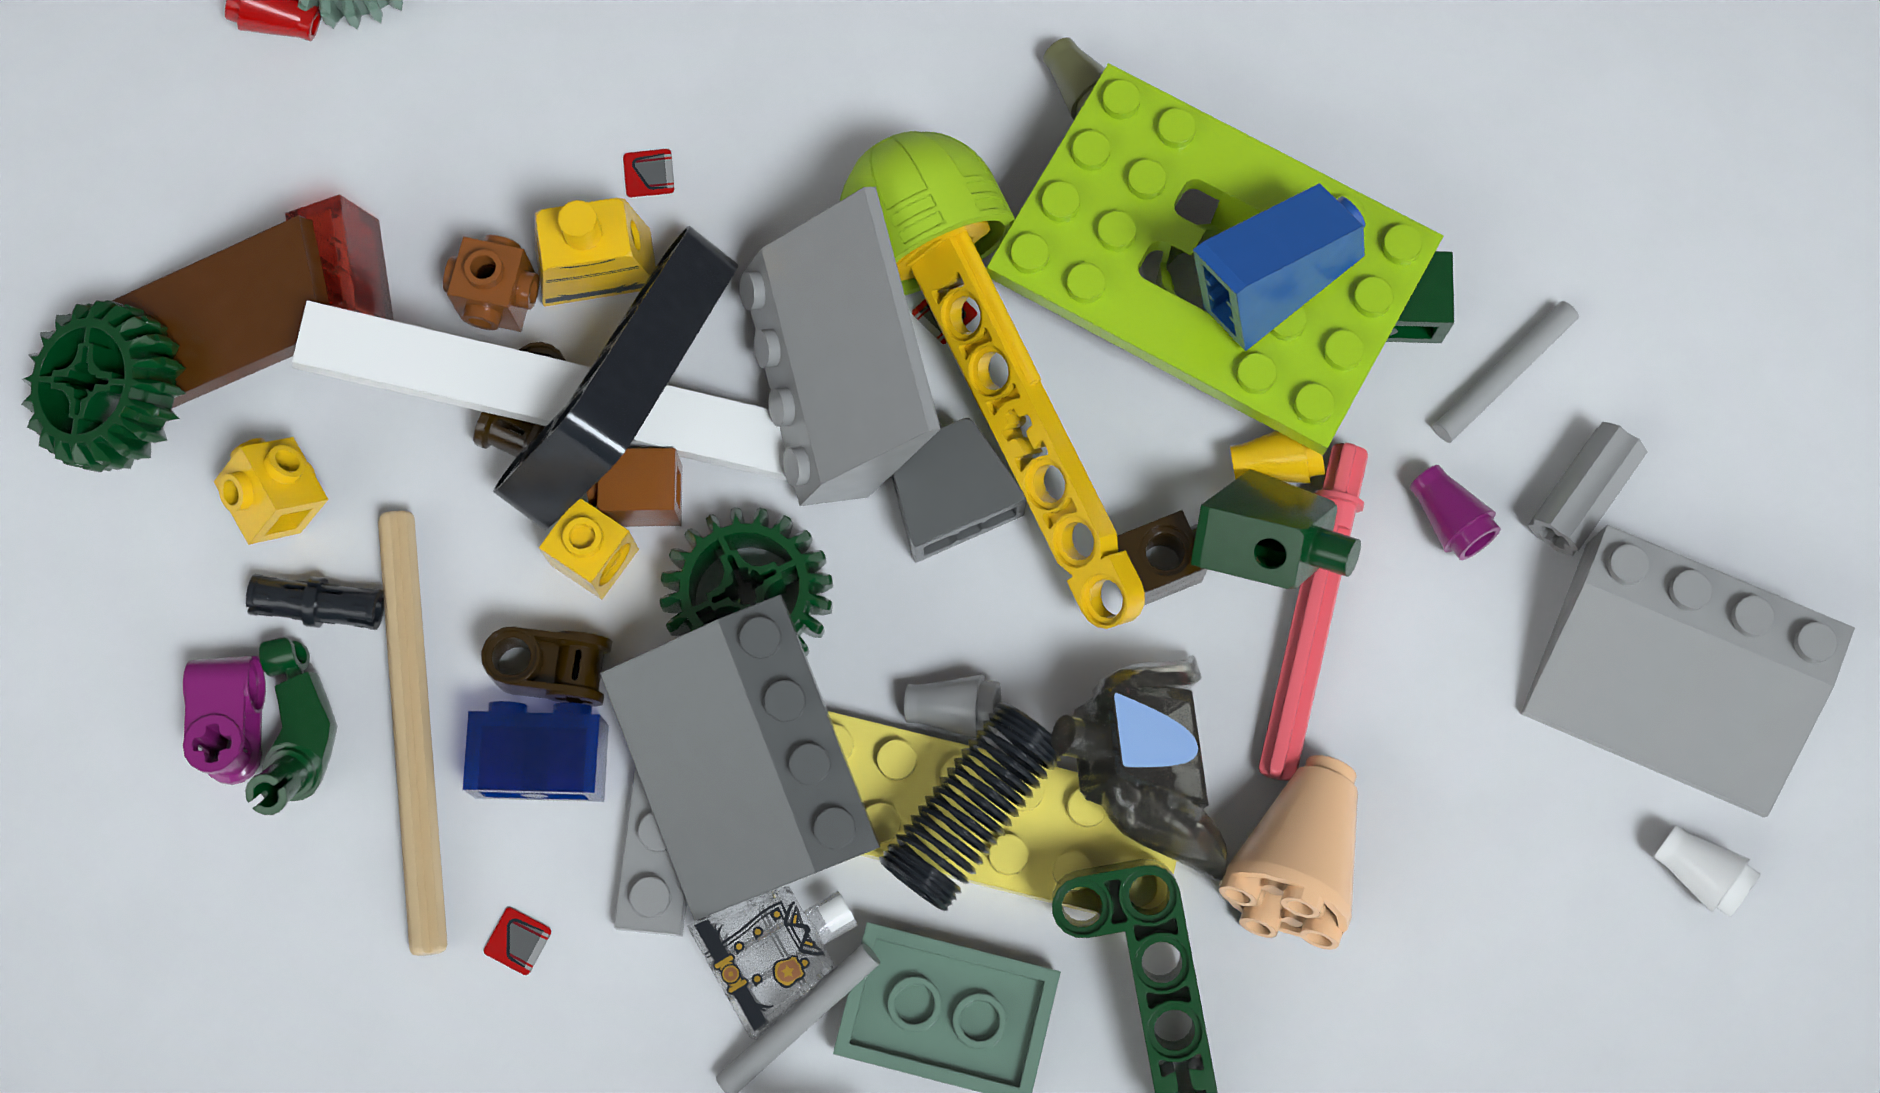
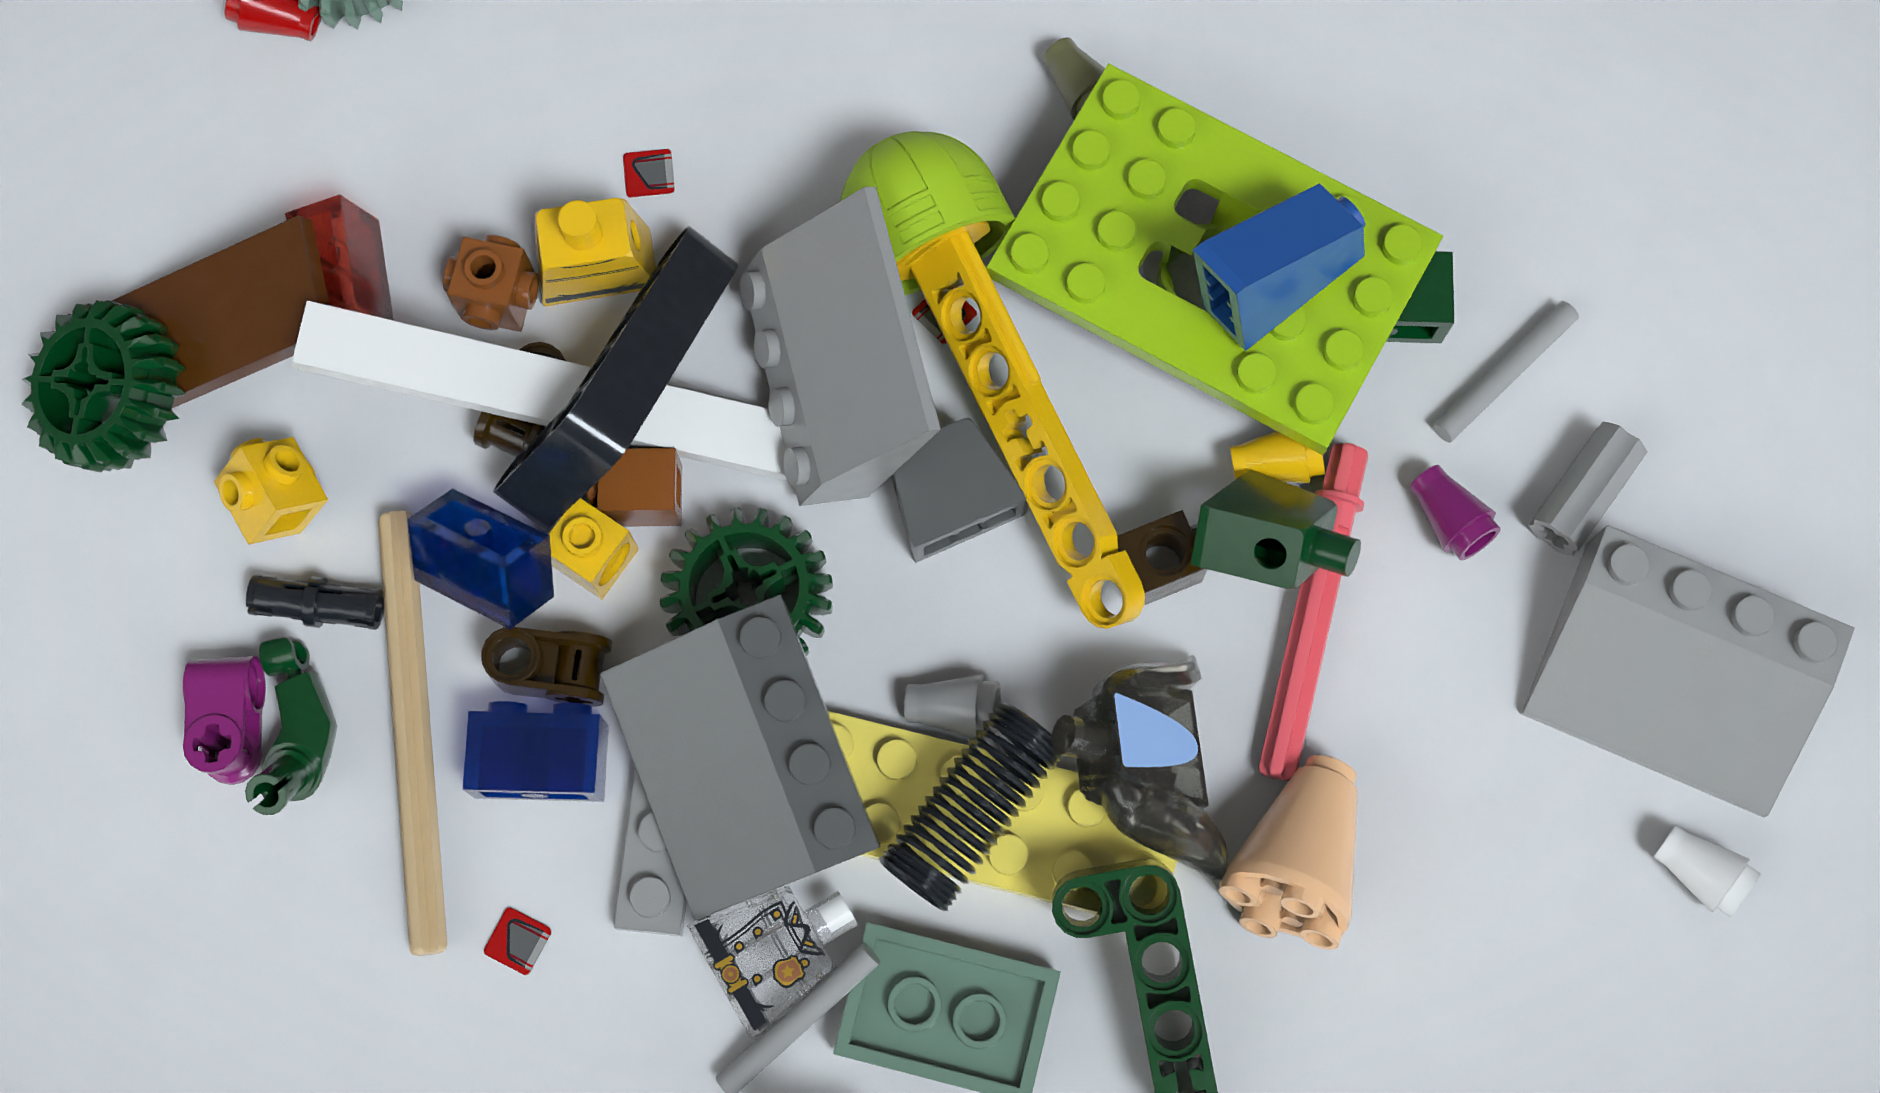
(481, 558): none -> clear blue brick

